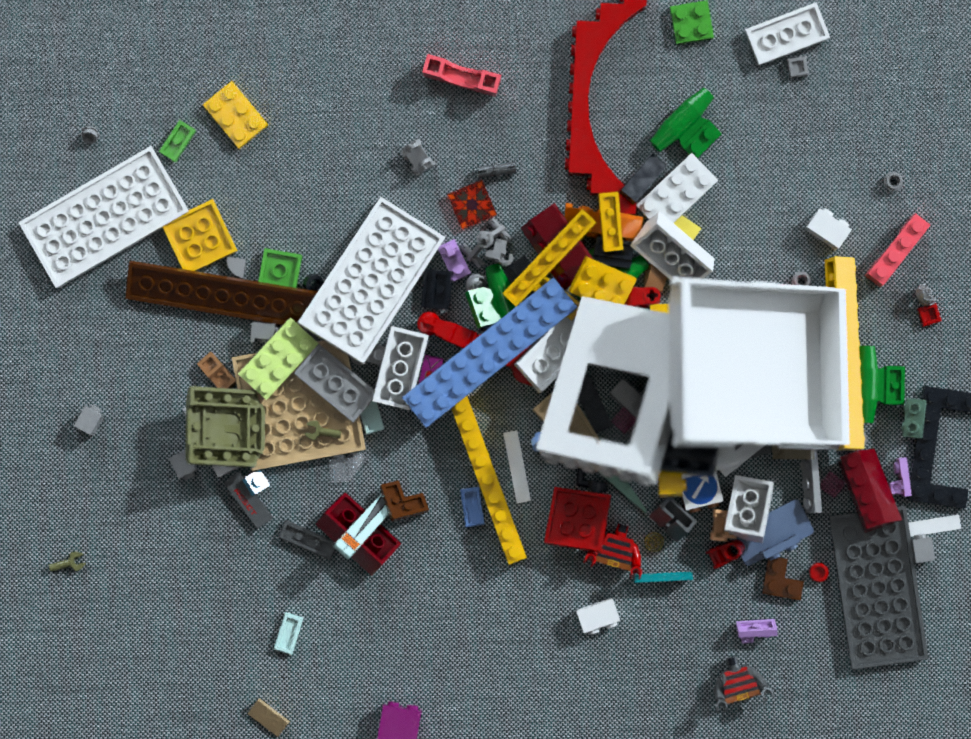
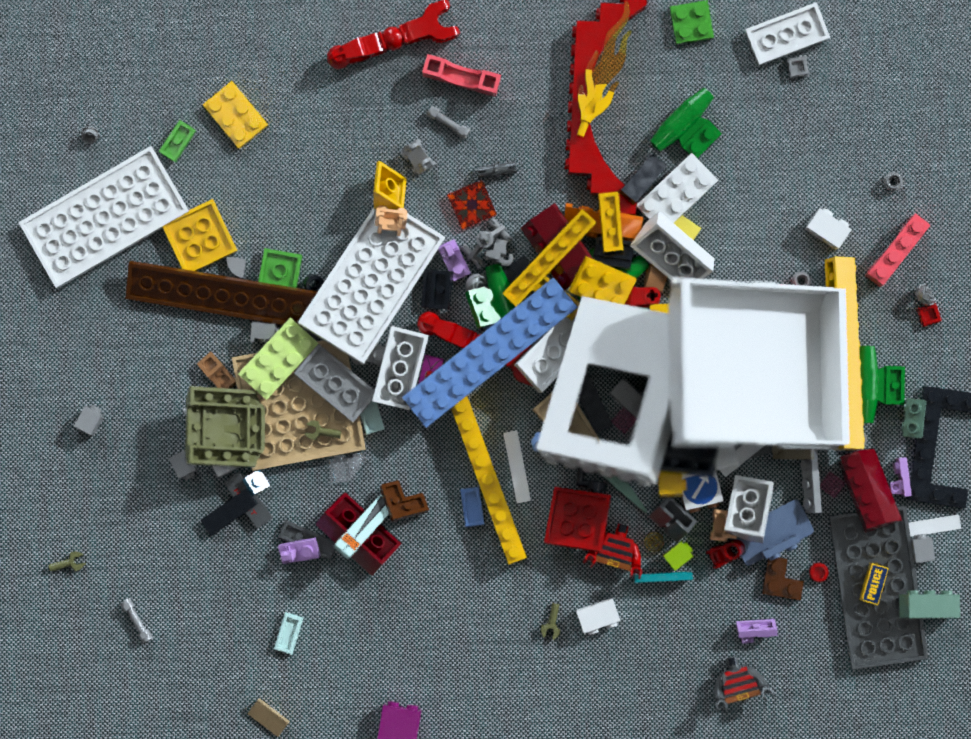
(127, 606): none -> light grey bar
(229, 512): none -> black tile
(299, 550): none -> lavender hinge
(388, 187): none -> yellow slope
(390, 219): none -> light nougat piece
(393, 38): none -> red piece
(462, 131): none -> light grey bar
(552, 622): none -> olive bar
(604, 72): none -> piece
(678, 555): none -> lime brick
(873, 583): none -> slope
(929, 604): none -> sand green brick

